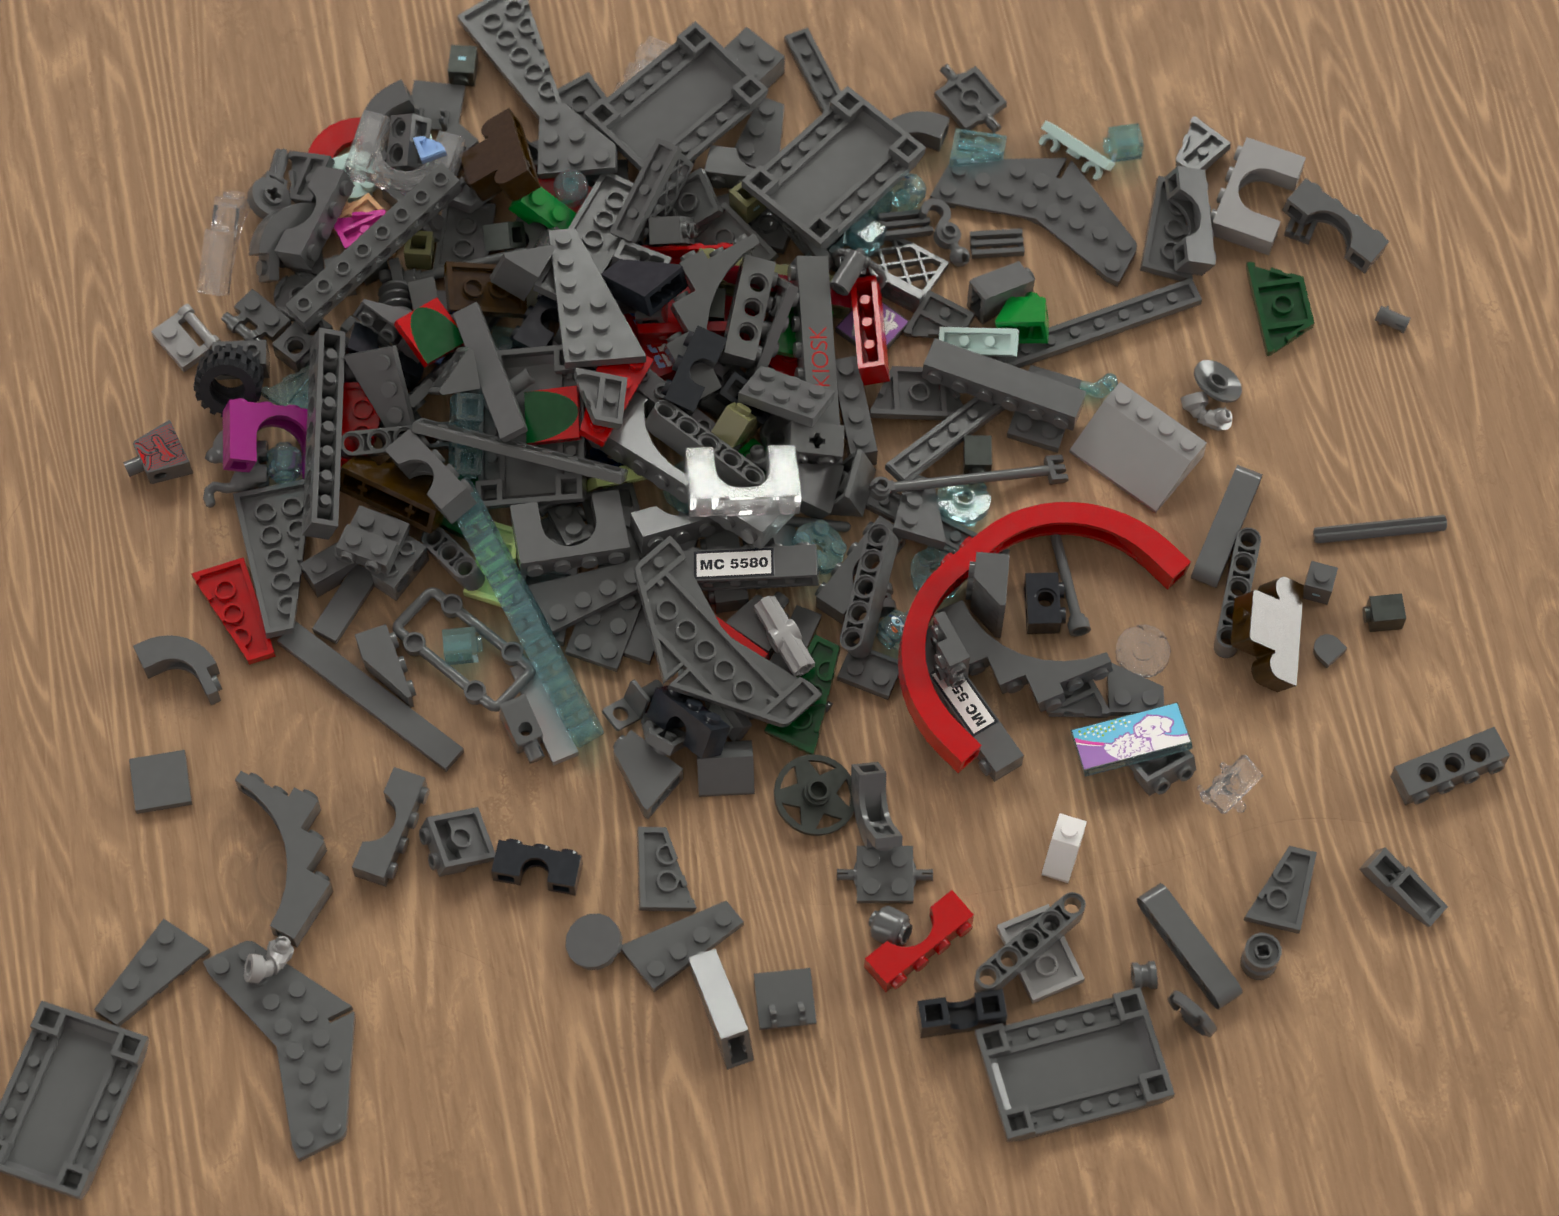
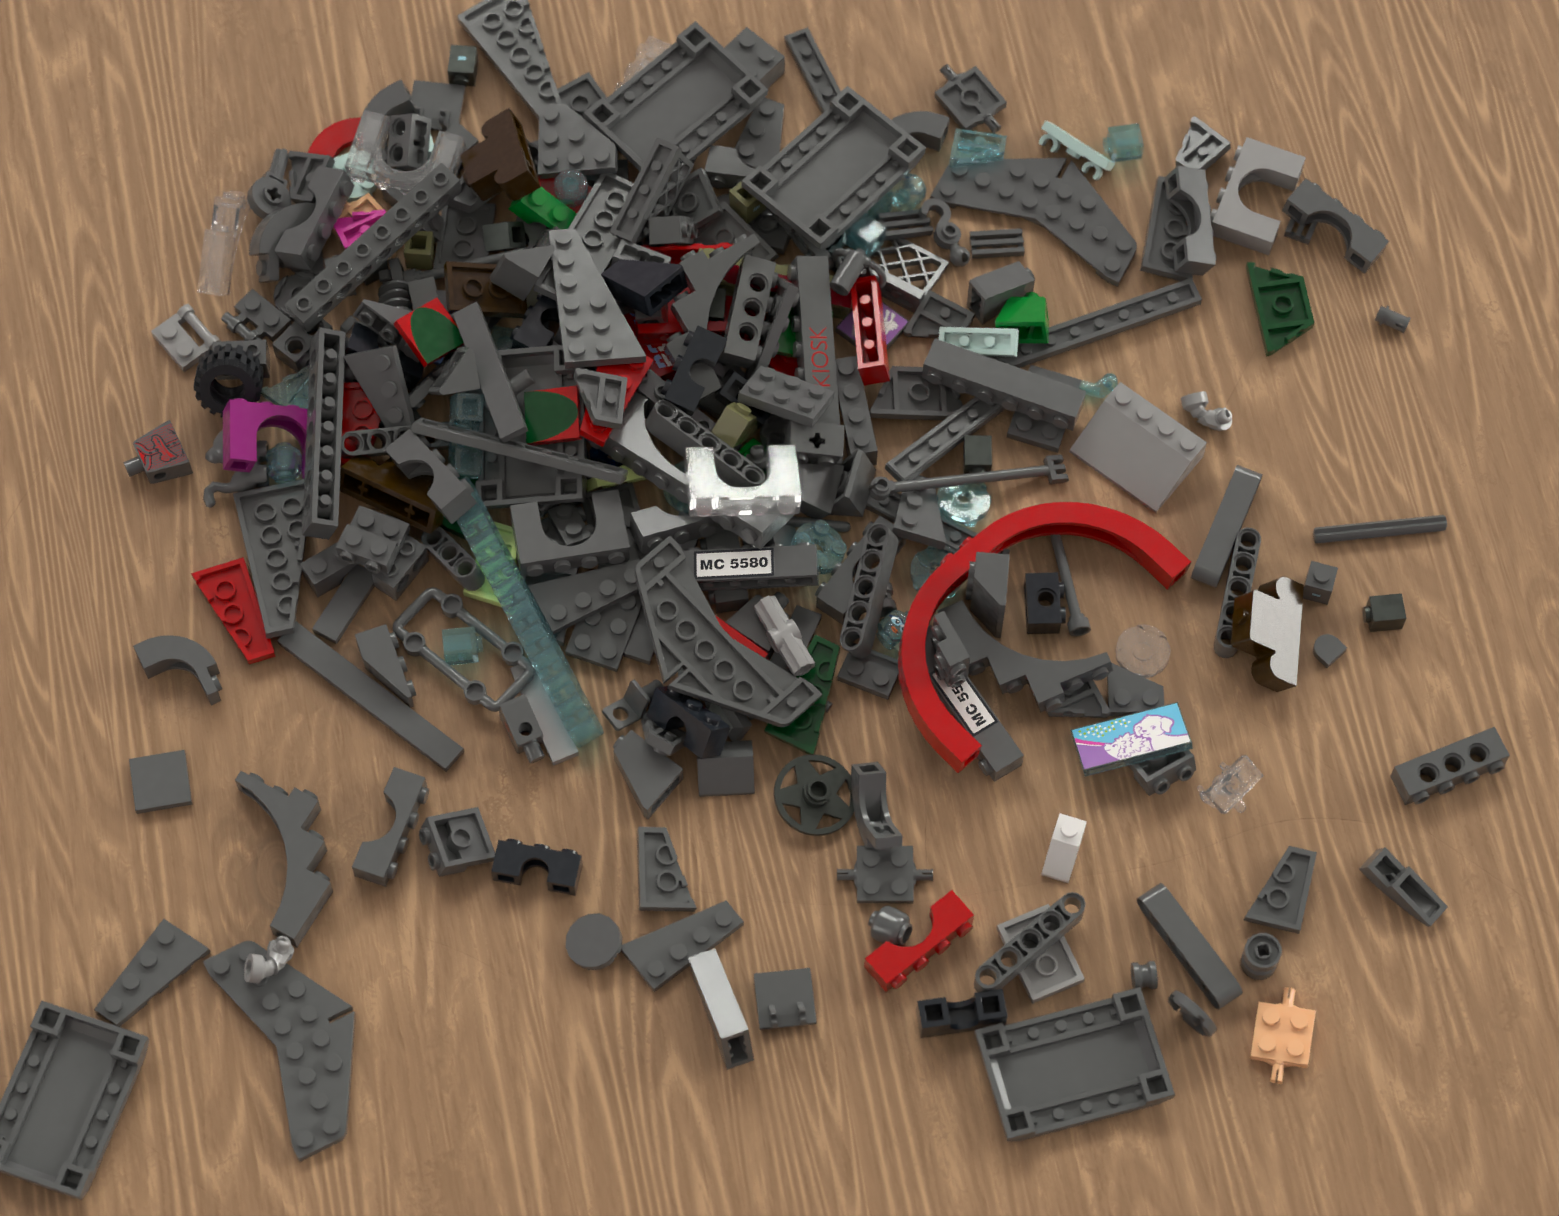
(429, 149): light blue tile -> none
(1217, 381): dark grey dish -> none
(1283, 1035): none -> light nougat plate

